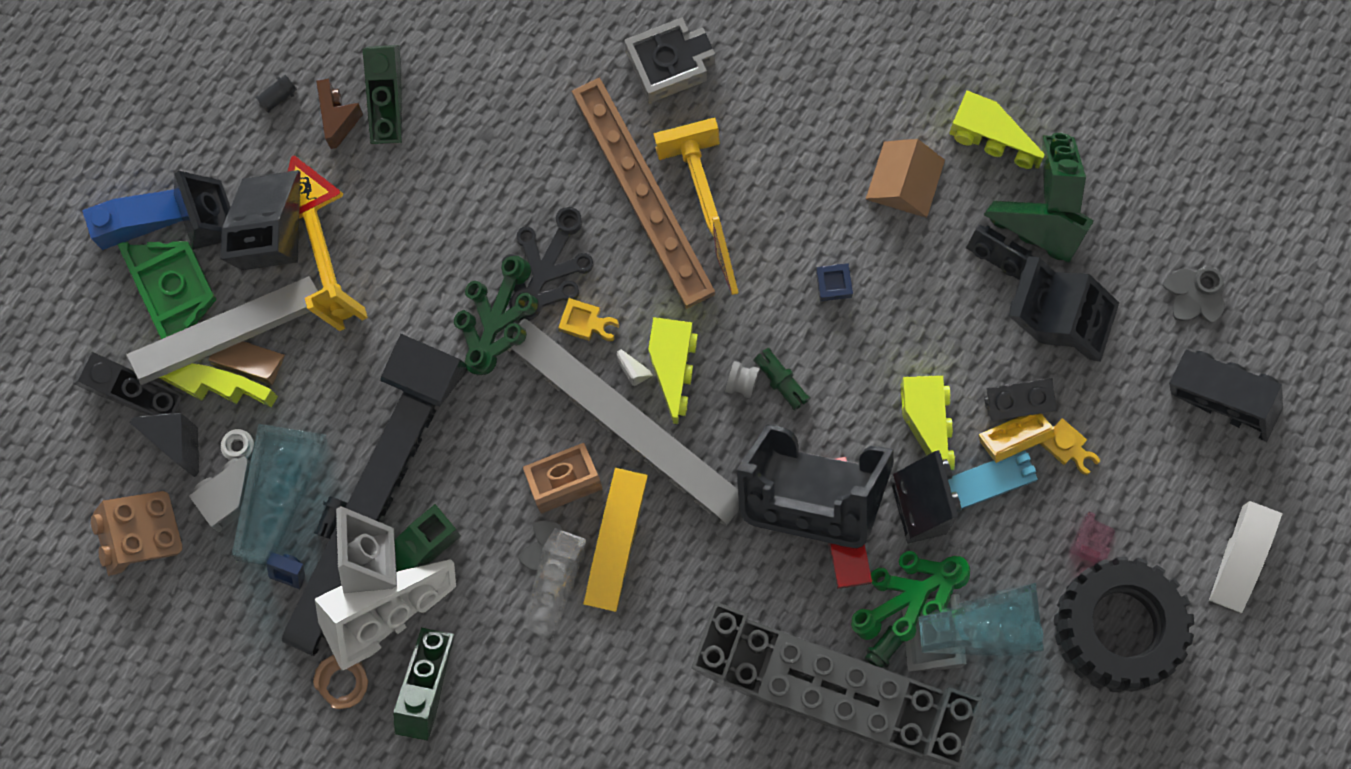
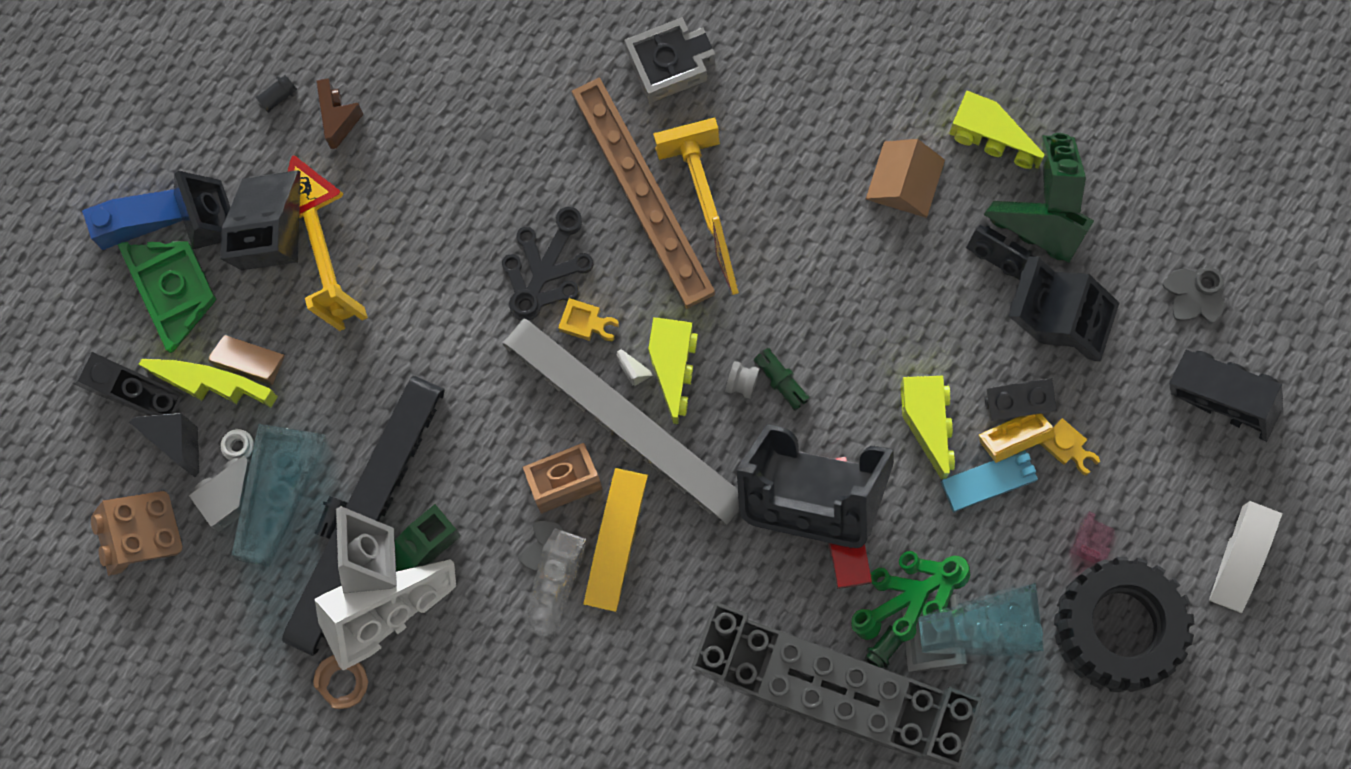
(221, 331): light grey tile -> none
(286, 570): dark blue plate -> none
(383, 93): dark green slope -> none
(422, 370): black slope -> none
(422, 685): dark green slope -> none
(515, 271): dark green plant -> none
(834, 282): dark blue plate -> none
(925, 498): black slope -> none

